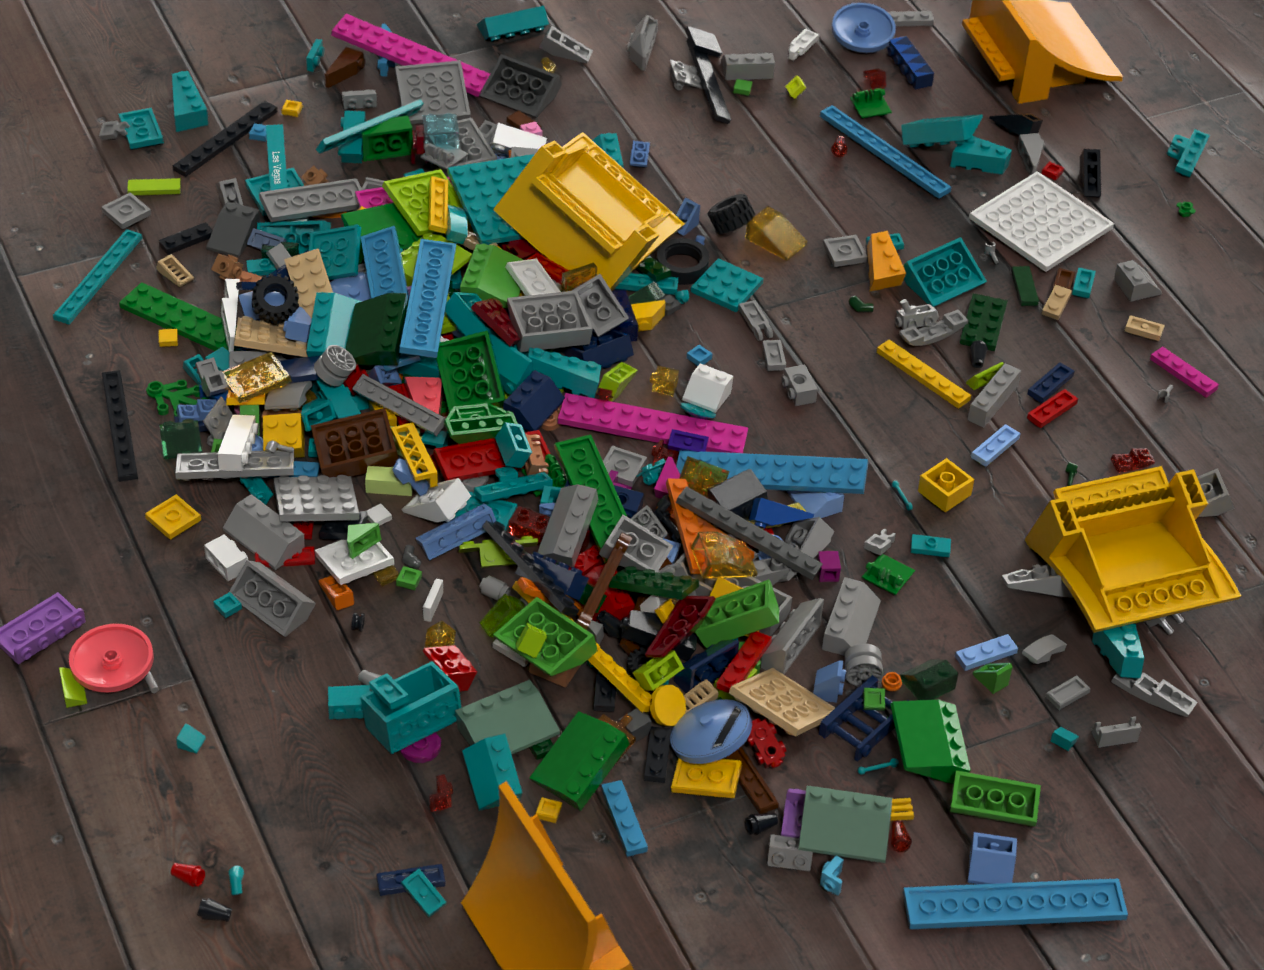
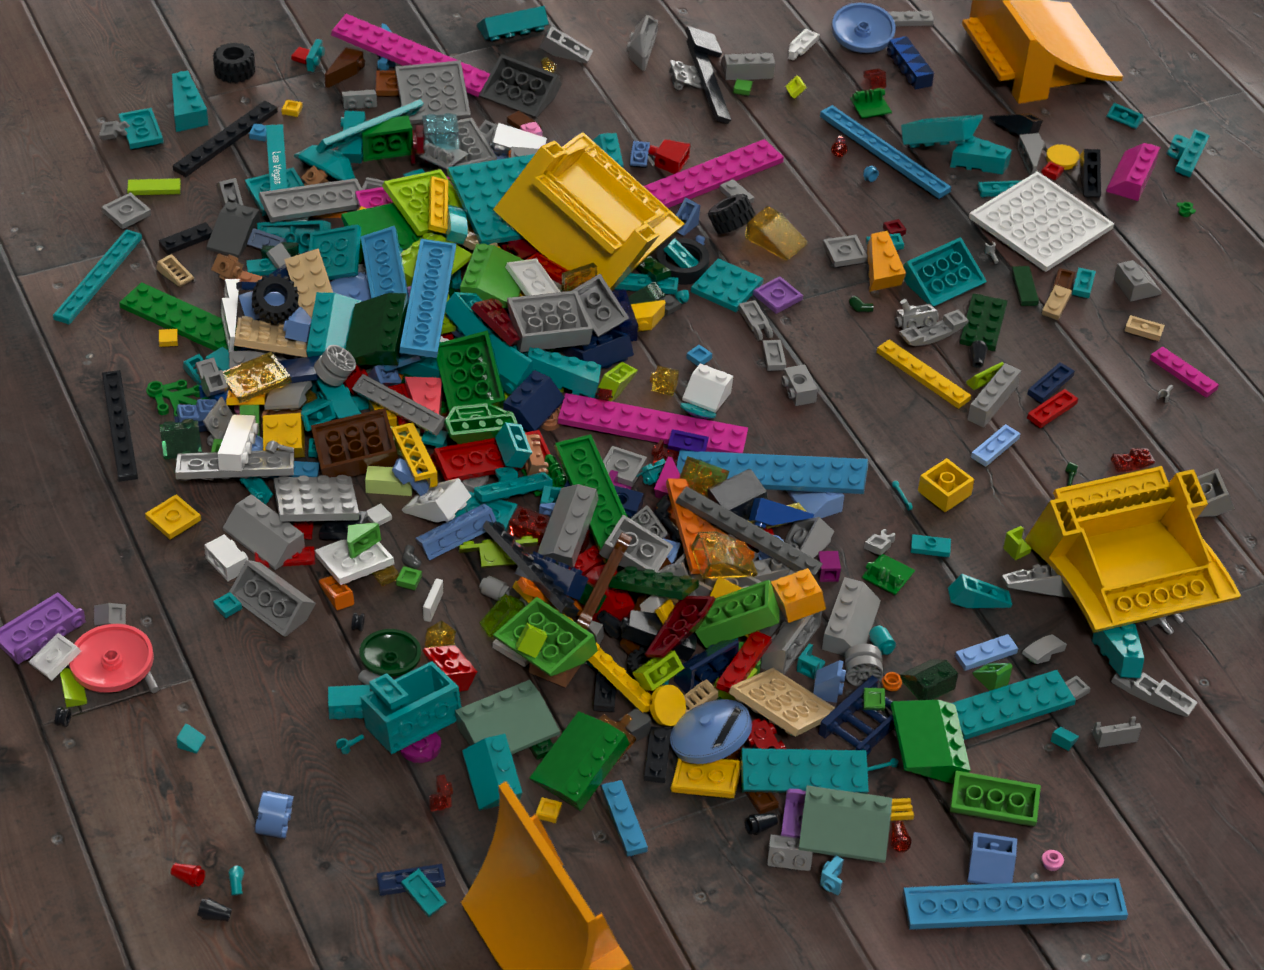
(54, 656): none -> white tile
(62, 716): none -> black bush
(109, 614): none -> light grey panel
(234, 62): none -> black tyre
(274, 814): none -> medium blue brick
(300, 55): none -> red tile
(330, 161): none -> teal wedge
(347, 744): none -> teal hand
(386, 83): none -> dark orange plate
(390, 652): none -> dark green dish
(670, 155): none -> red torso
(680, 254): none -> teal plate
(715, 172): none -> dark pink plate
(733, 188): none -> light grey plate
(777, 295): none -> medium lavender tile
(797, 768): none -> teal plate
(798, 595): none -> light orange brick
(808, 663): none -> teal panel
(870, 173): none -> dark azure plate
(882, 639): none -> teal brick
(894, 227): none -> dark red plate
(978, 594): none -> teal slope
(994, 188): none -> teal tile
(1013, 704): none -> teal plate
(1015, 545): none -> lime panel
(1049, 863): none -> bright pink plate
(1063, 155): none -> yellow tile
(1125, 116): none -> teal slope
(1134, 171): none -> dark pink slope

